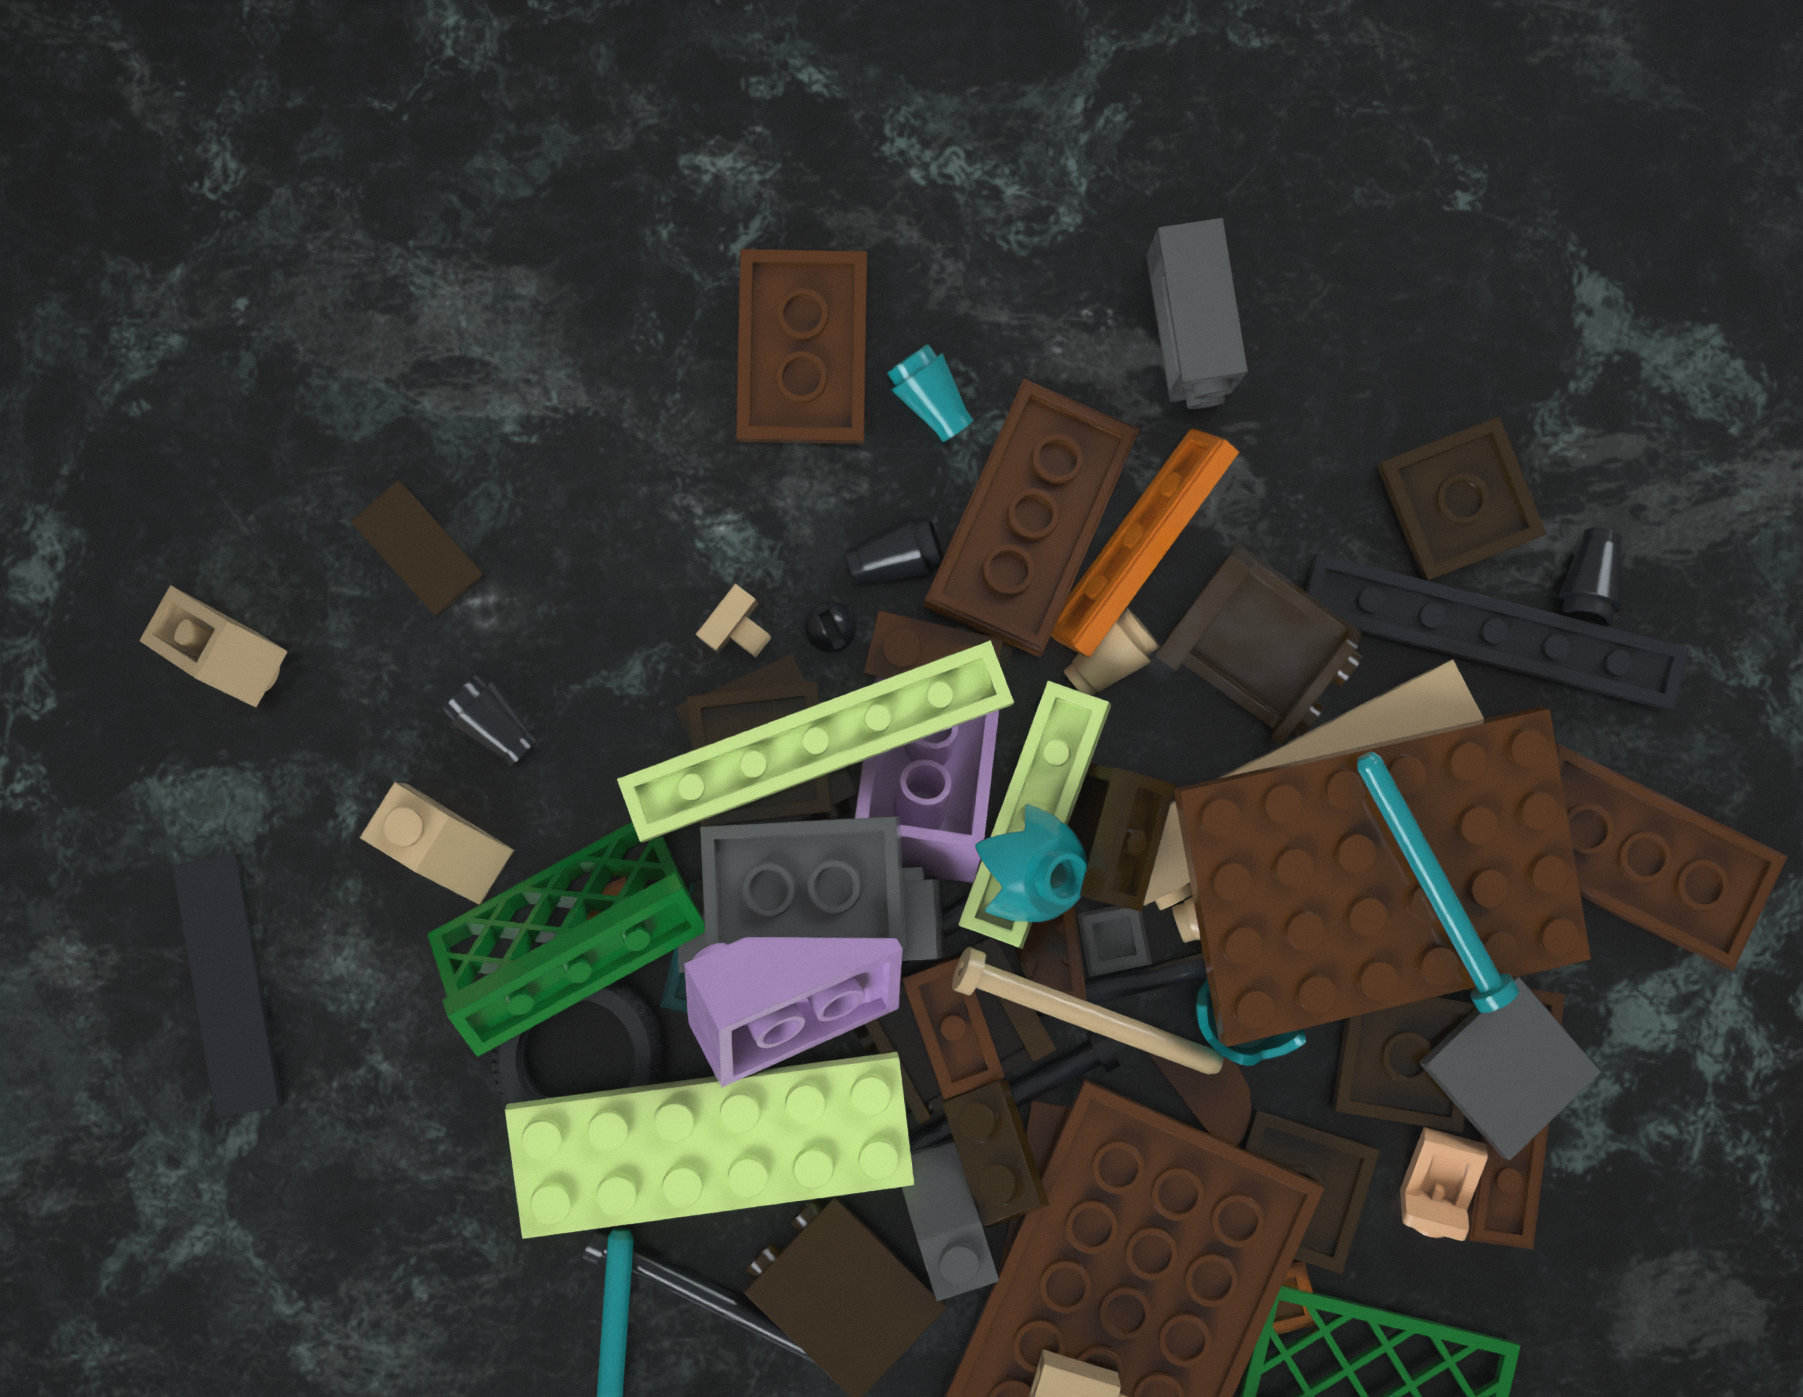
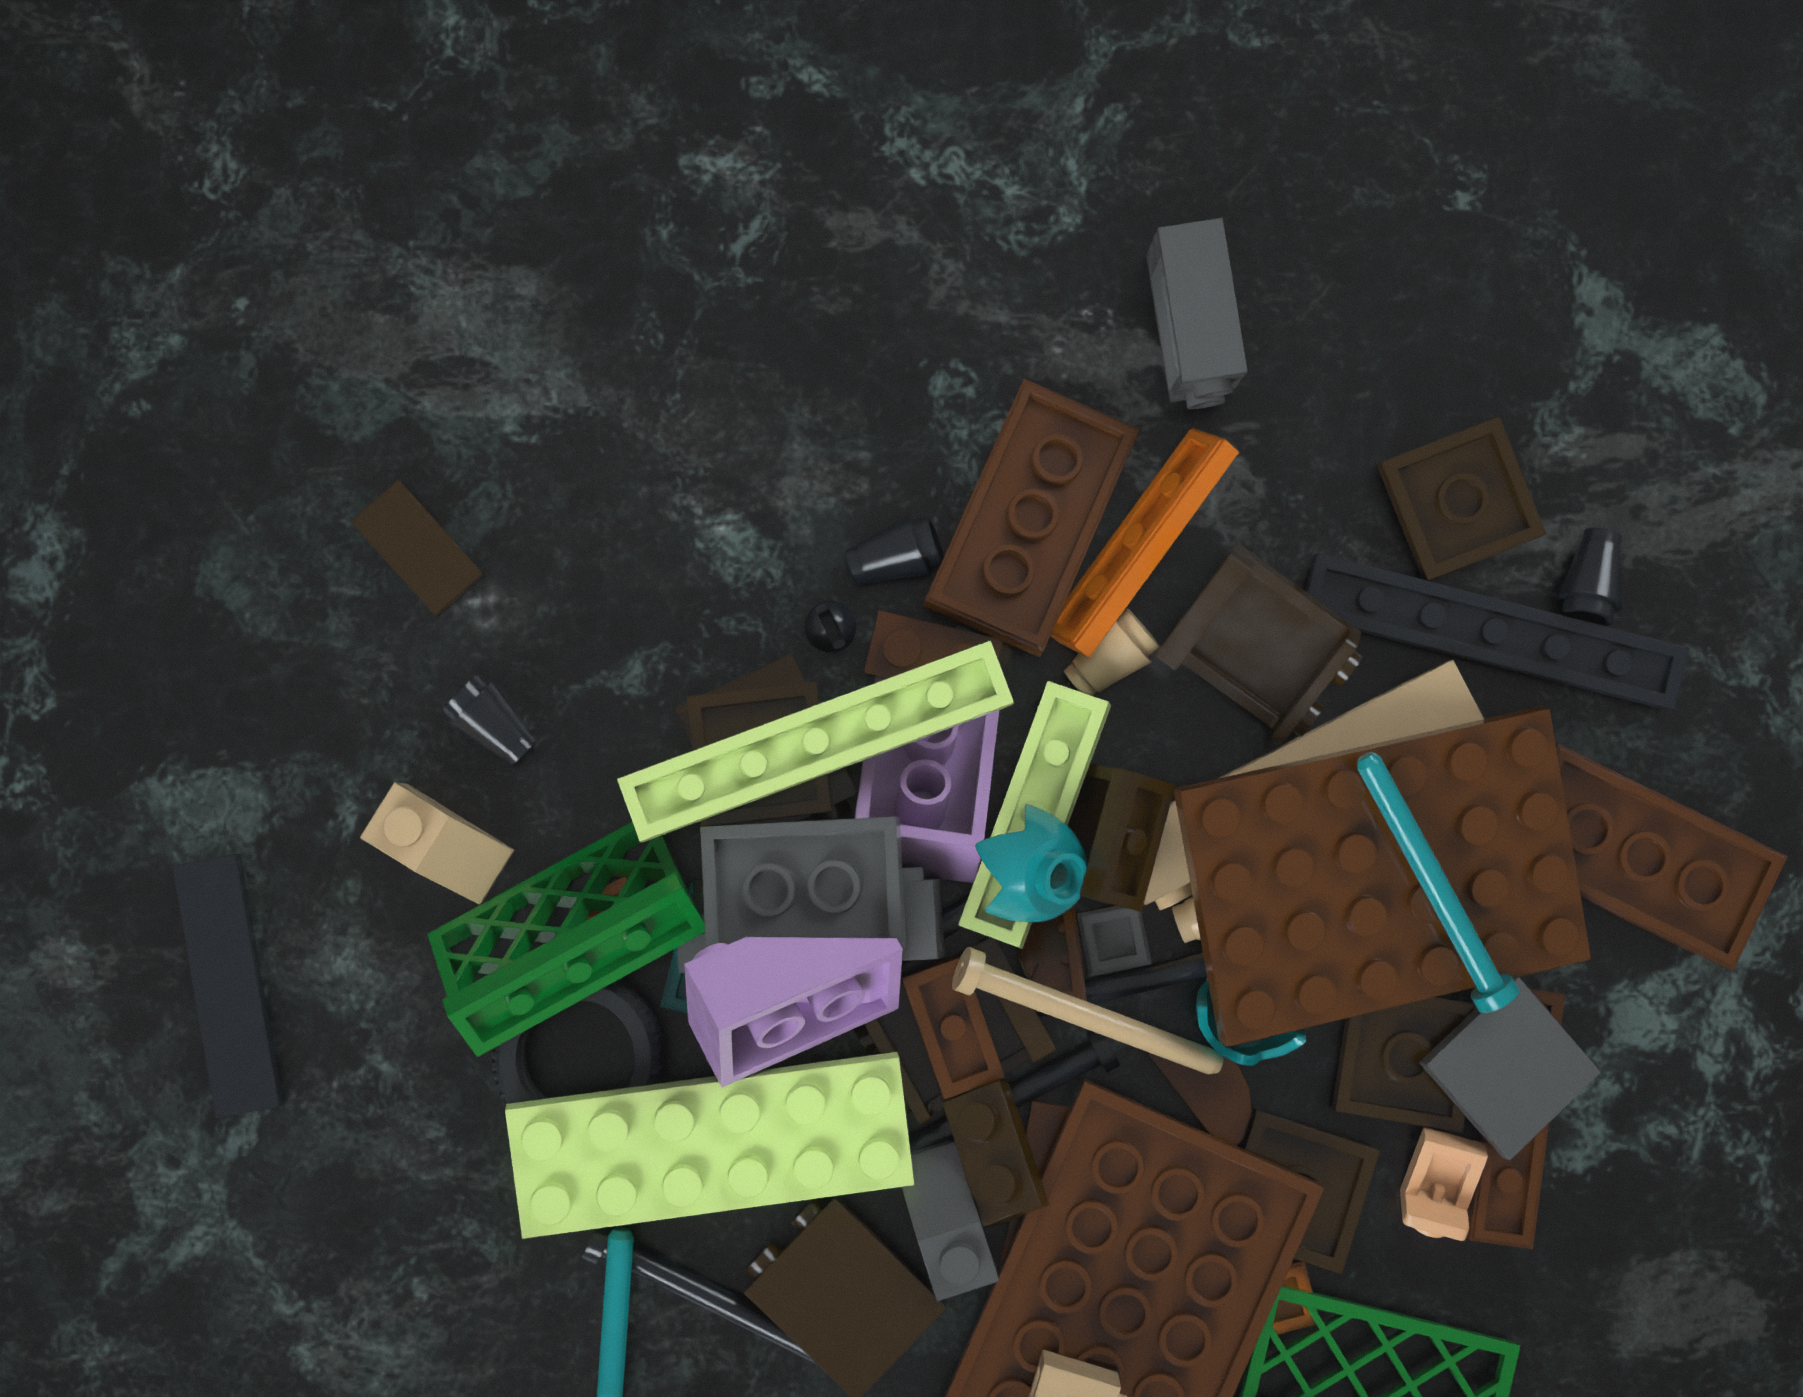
(213, 647): tan slope -> none
(732, 623): tan tile -> none
(801, 346): reddish brown plate -> none
(930, 391): teal cone -> none

